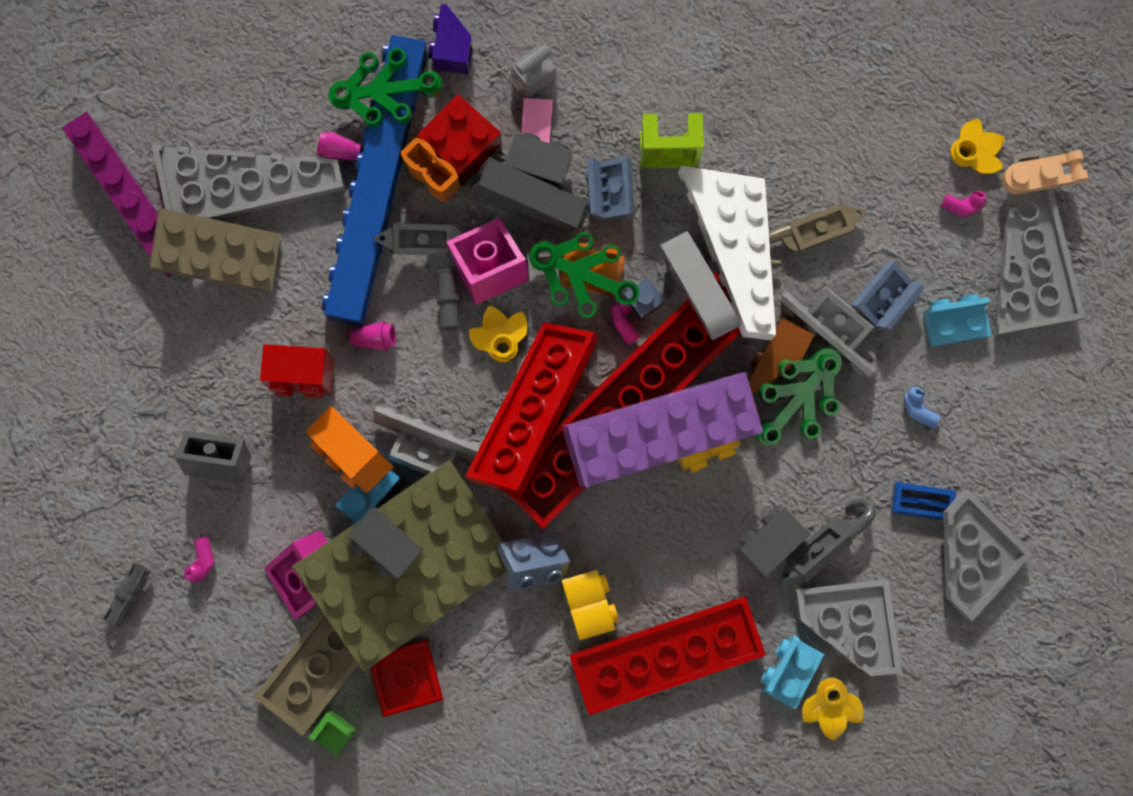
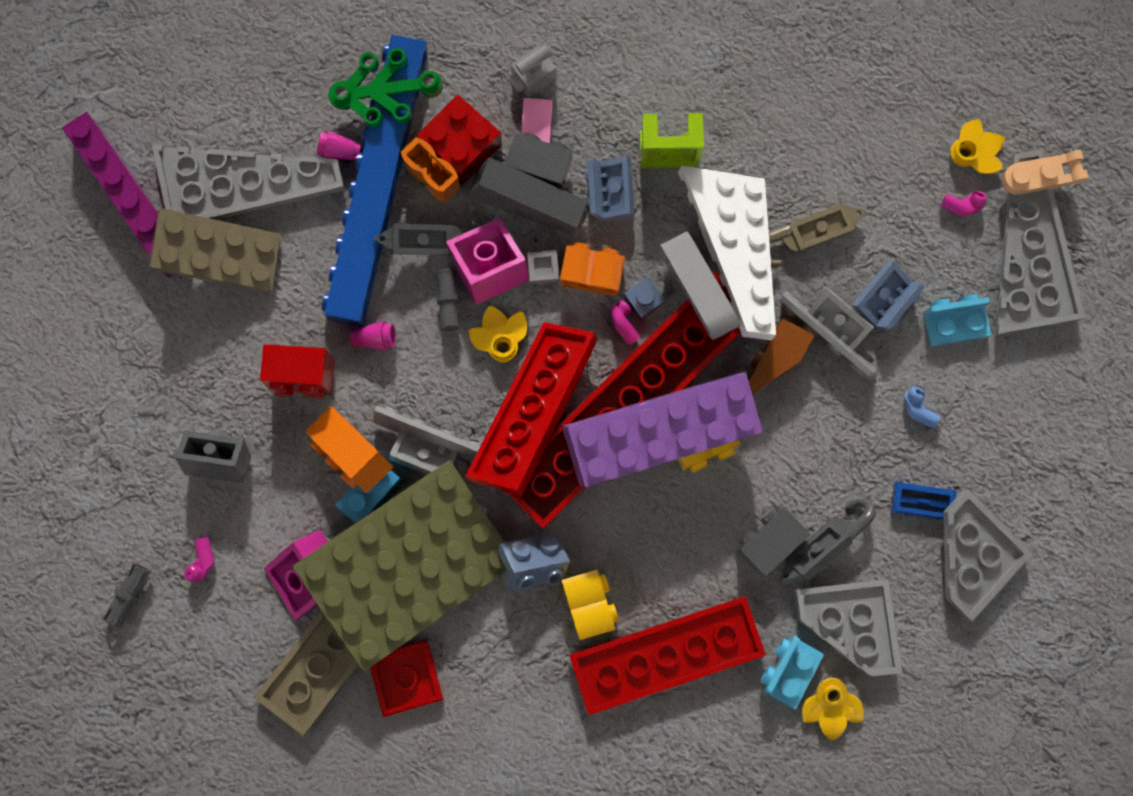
(333, 732): bright green panel -> none
(383, 544): dark grey brick -> none
(452, 43): dark purple slope -> none
(579, 271): green plant -> none
(802, 394): green plant -> none

